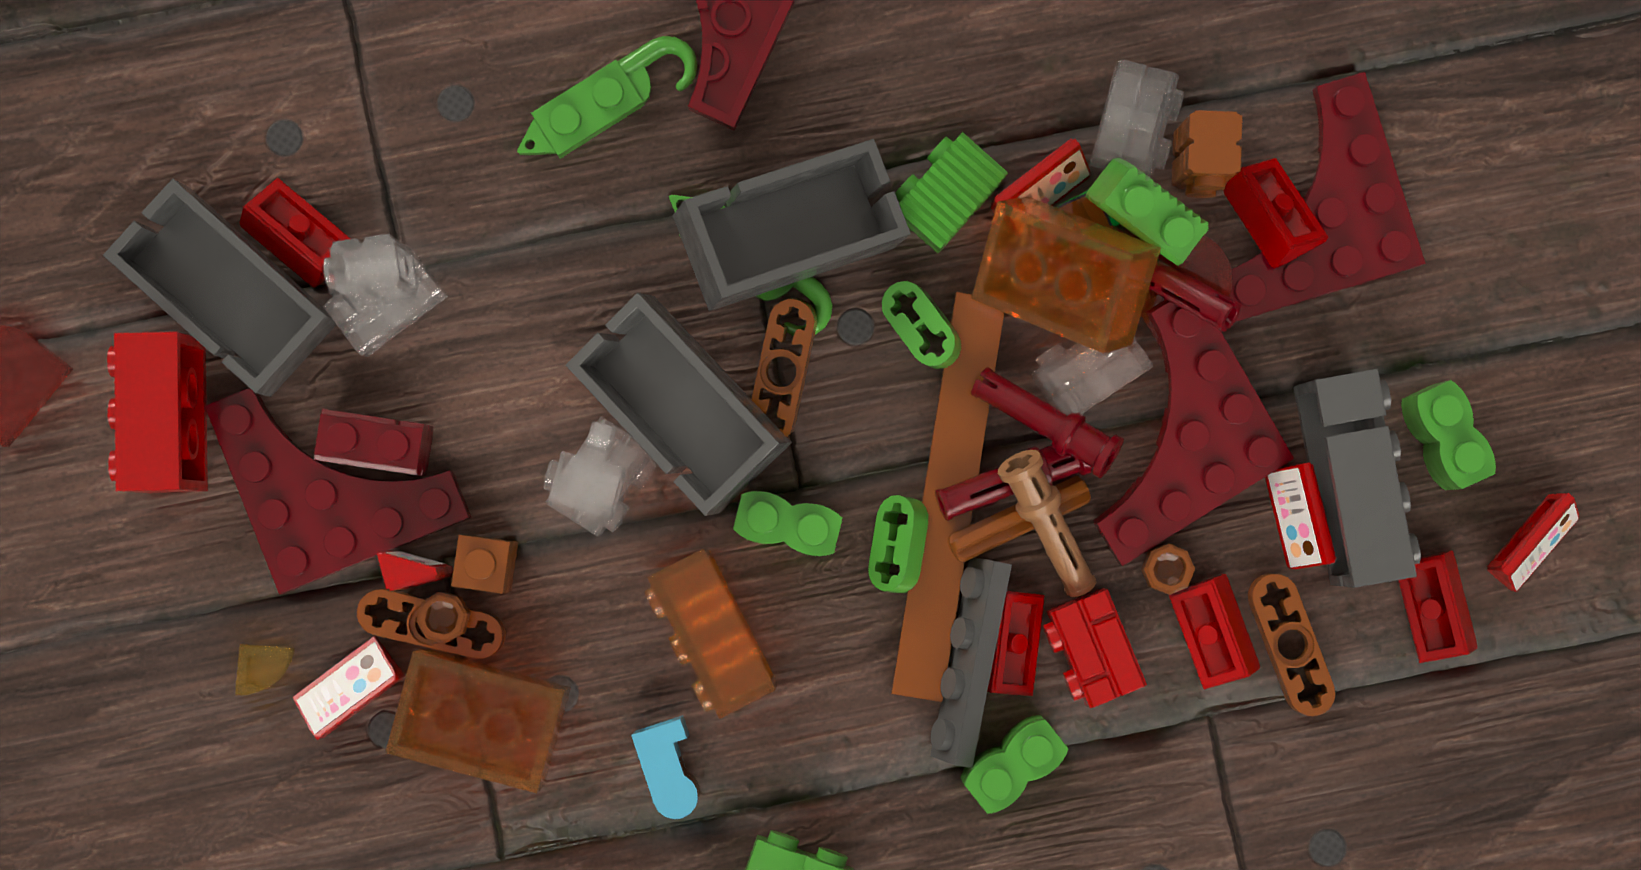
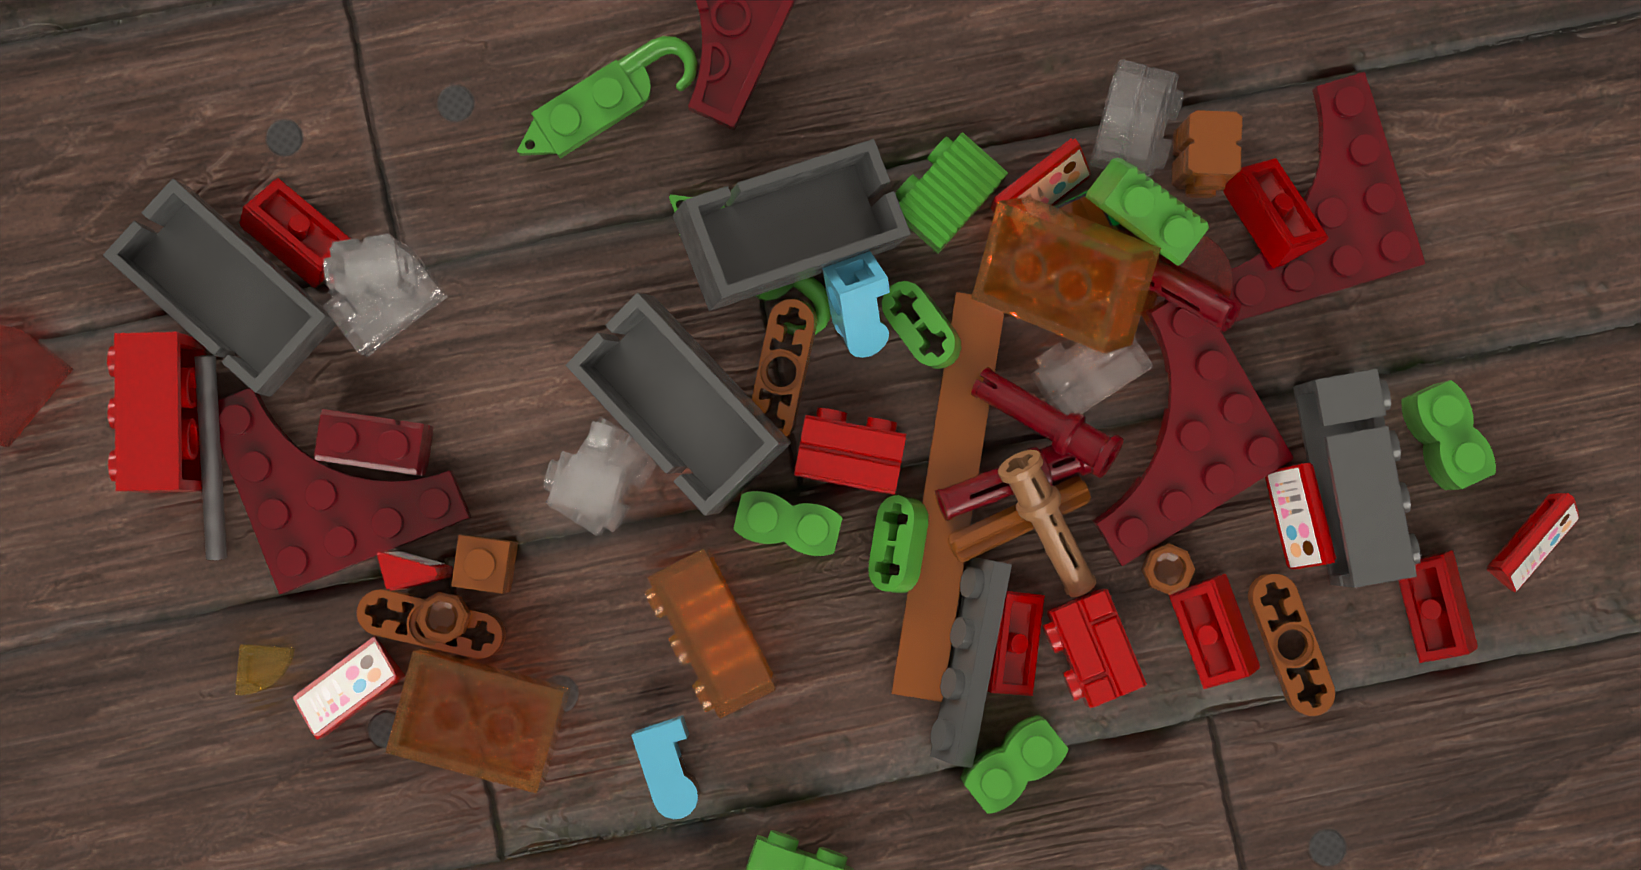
(210, 457): none -> flat silver bar
(849, 452): none -> red brick
(853, 304): none -> medium azure leg

